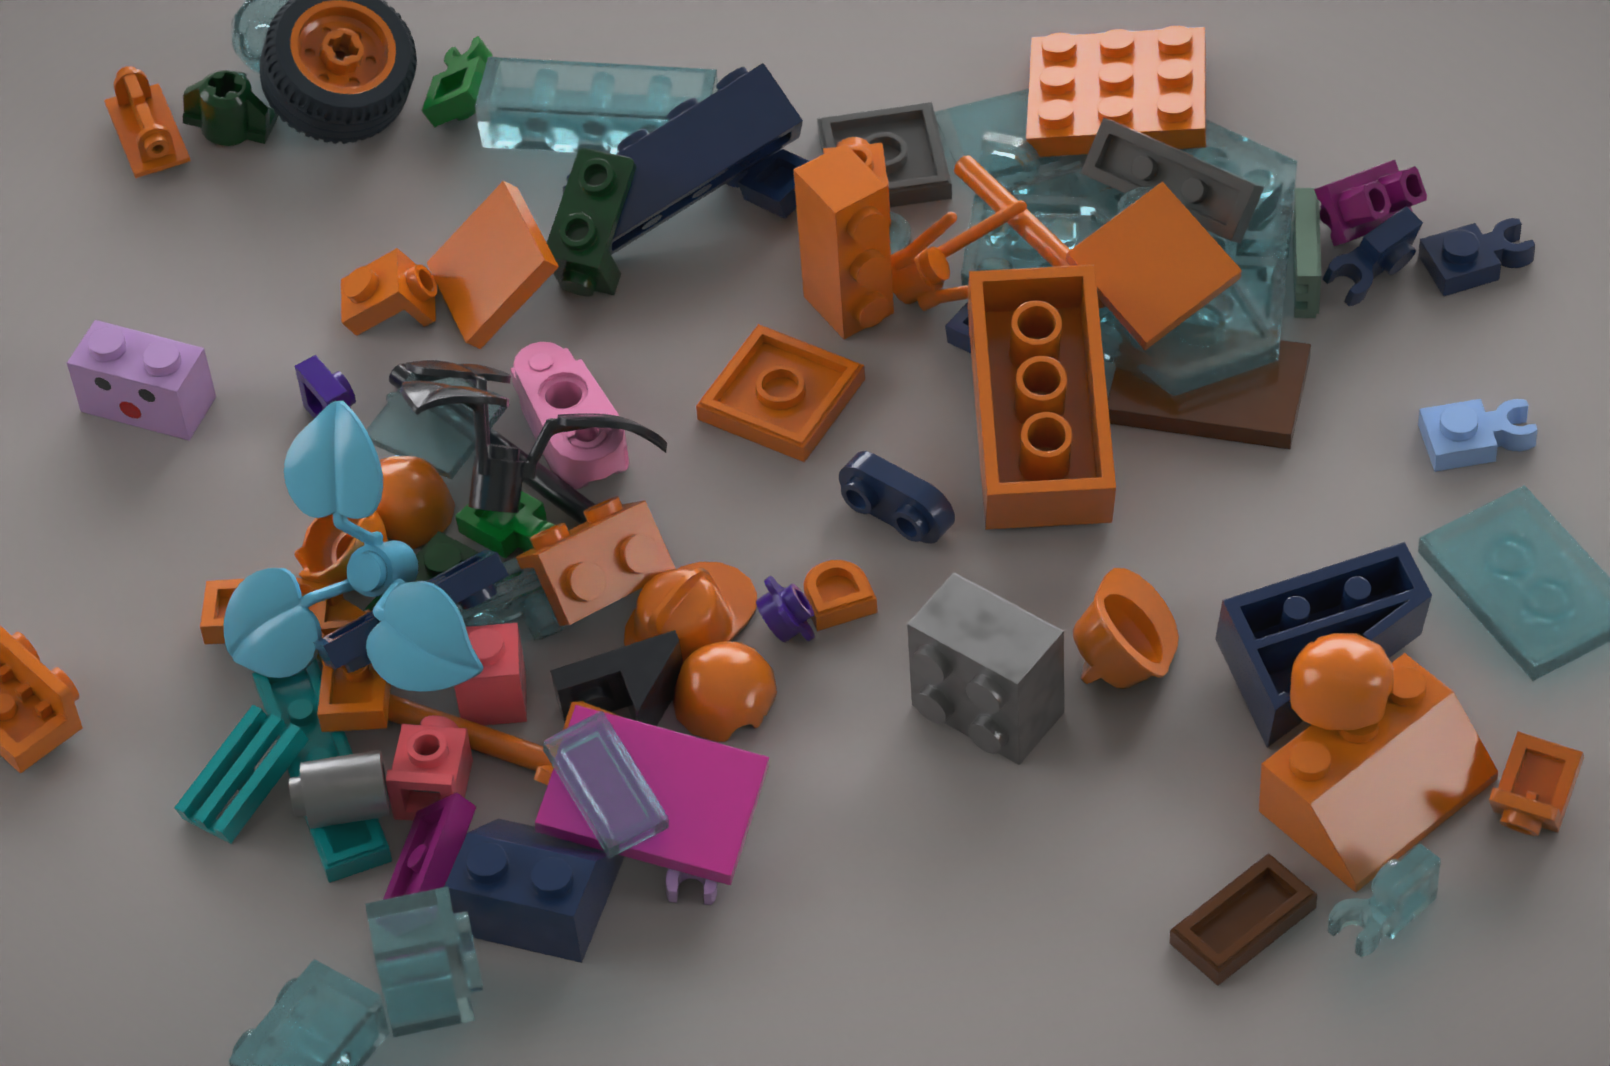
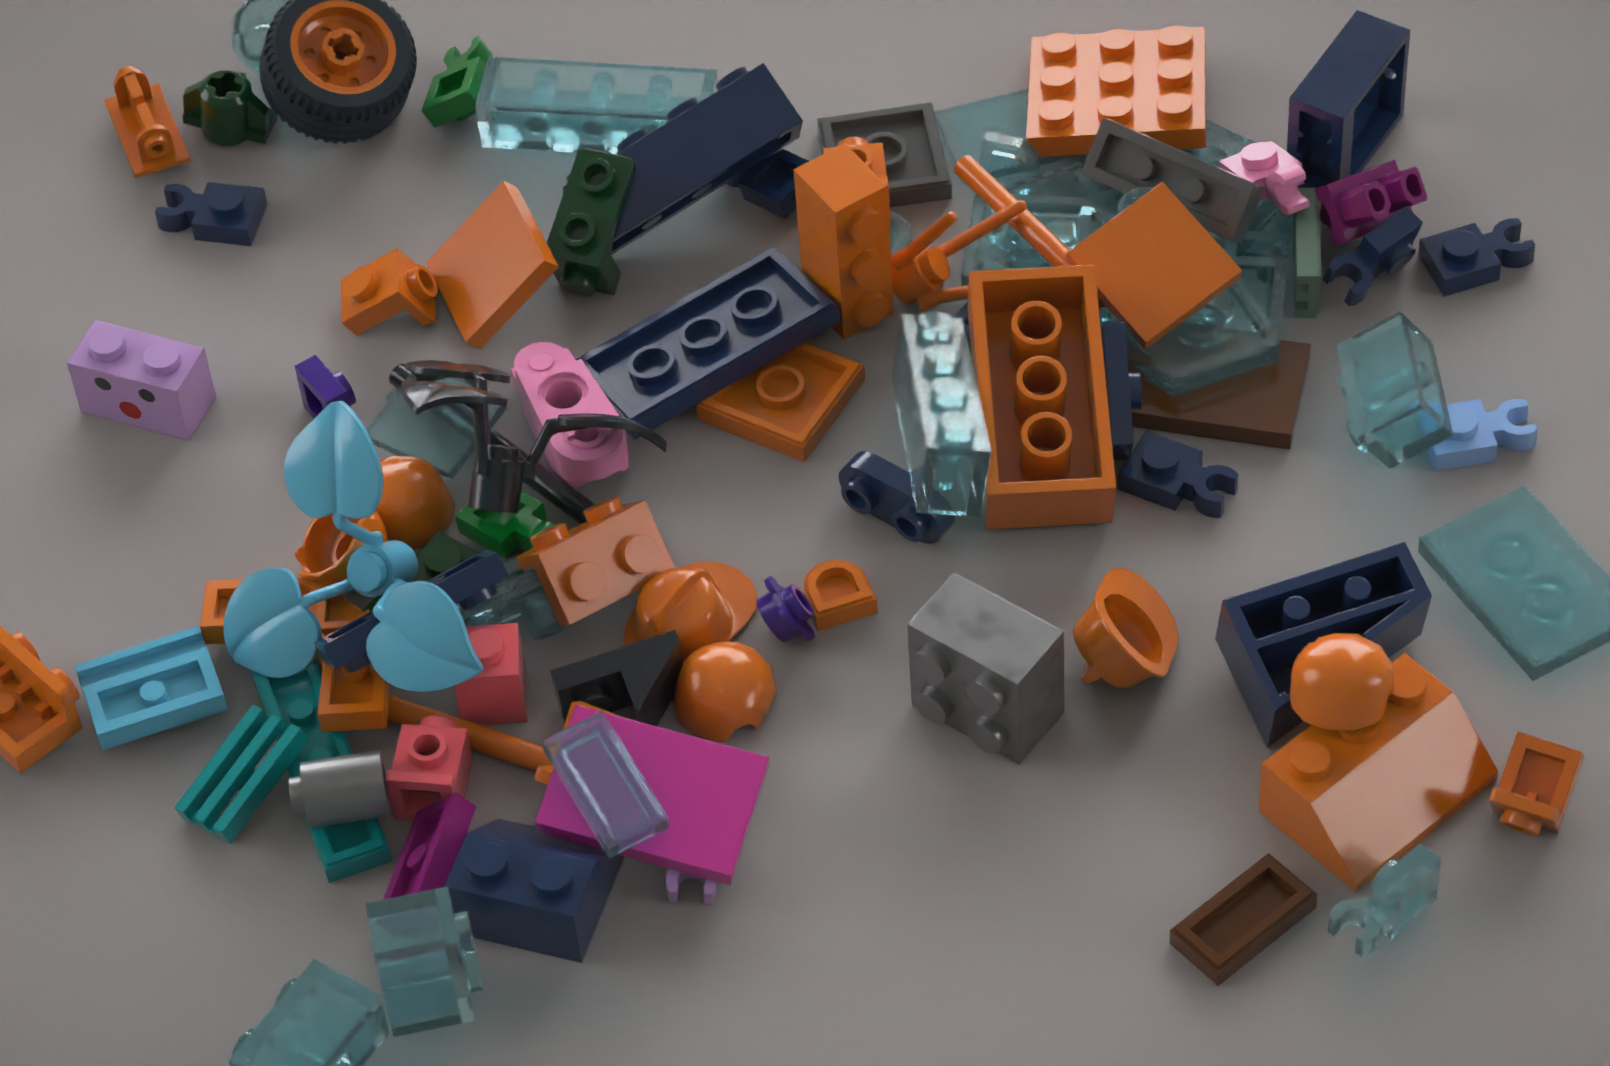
(151, 687): none -> medium azure plate
(218, 215): none -> dark blue plate
(710, 339): none -> dark blue tile
(940, 415): none -> clear light blue brick
(1122, 388): none -> dark blue plate
(1171, 471): none -> dark blue plate
(1273, 169): none -> bright pink plate
(1349, 100): none -> dark blue window
(1393, 391): none -> clear light blue brick

